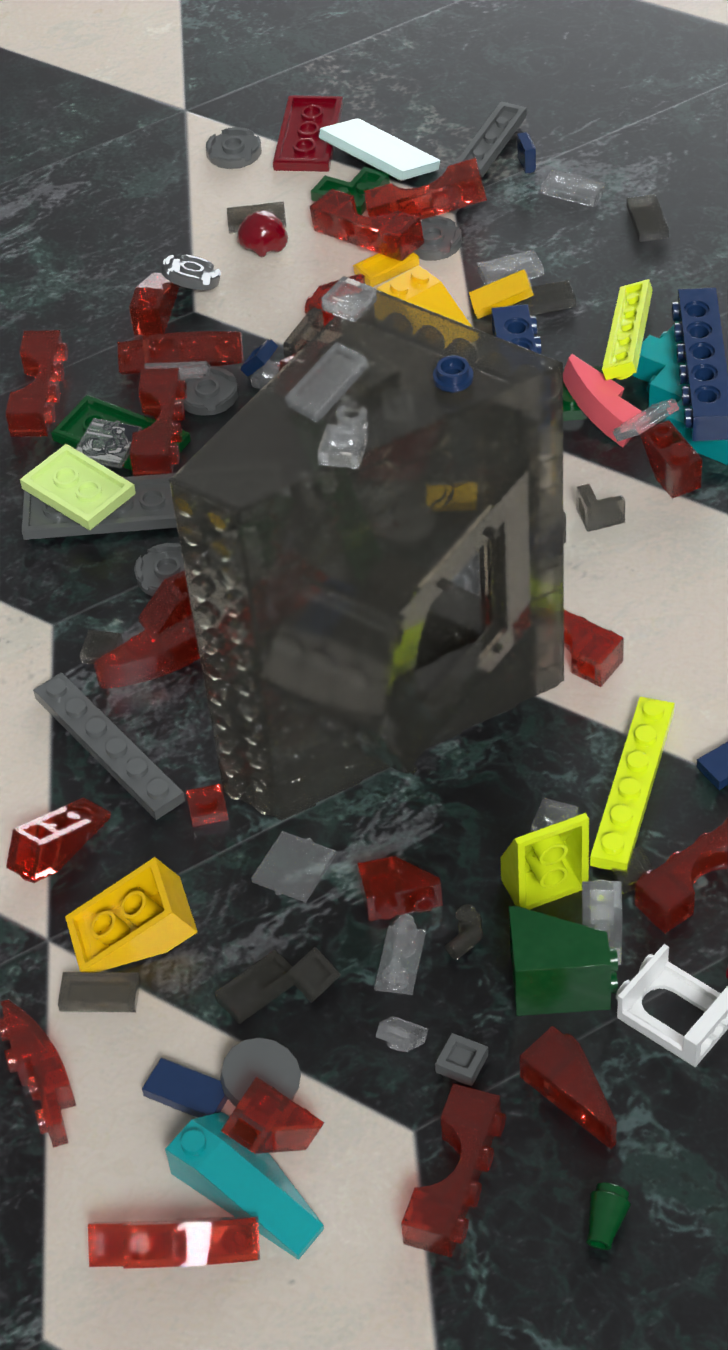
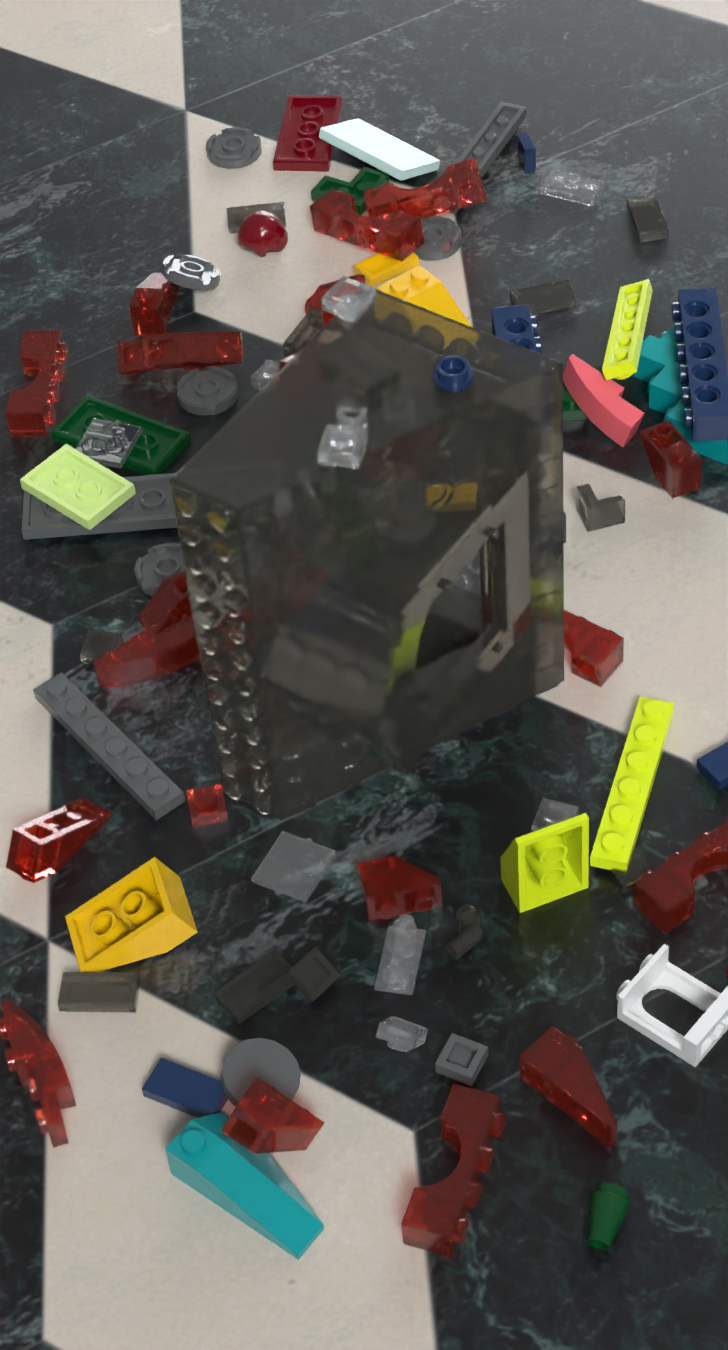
(155, 447): clear red arch -> none
(174, 1242): clear red slope -> none
(186, 369): clear tile -> none
(259, 357): dark blue tile -> none
(326, 382): clear tile -> none
(501, 293): yellow tile -> none
(502, 267): clear plate -> none
(559, 964): dark green slope -> none
(604, 910): clear brick -> none
(645, 419): clear tile -> none

